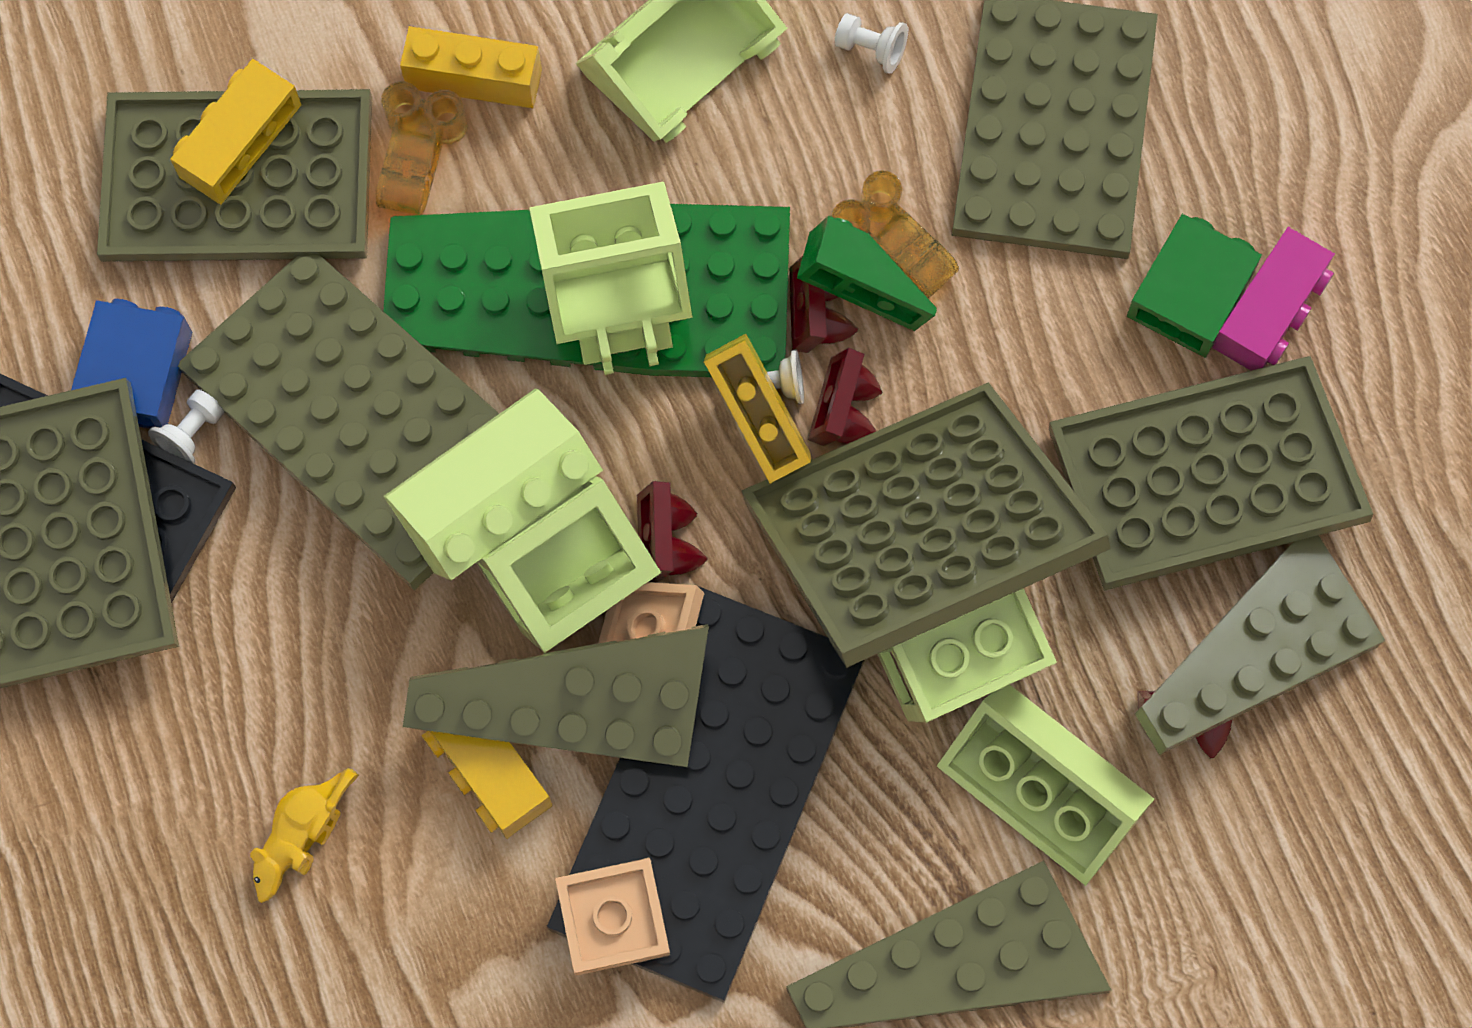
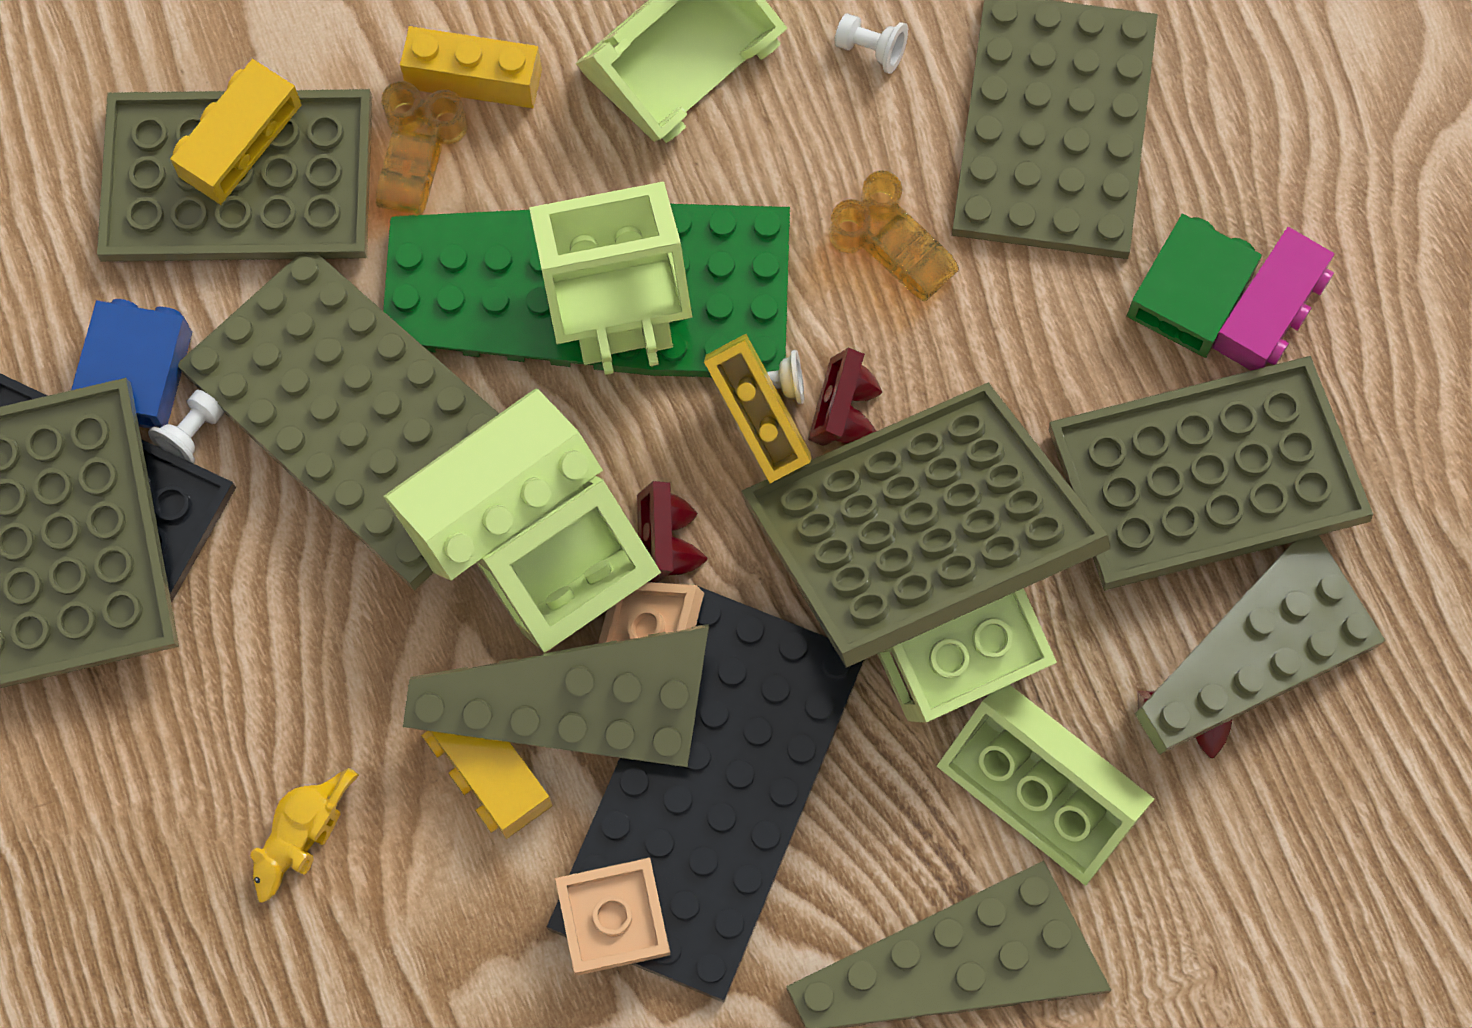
(811, 319): dark red tile -> none
(861, 272): green slope -> none

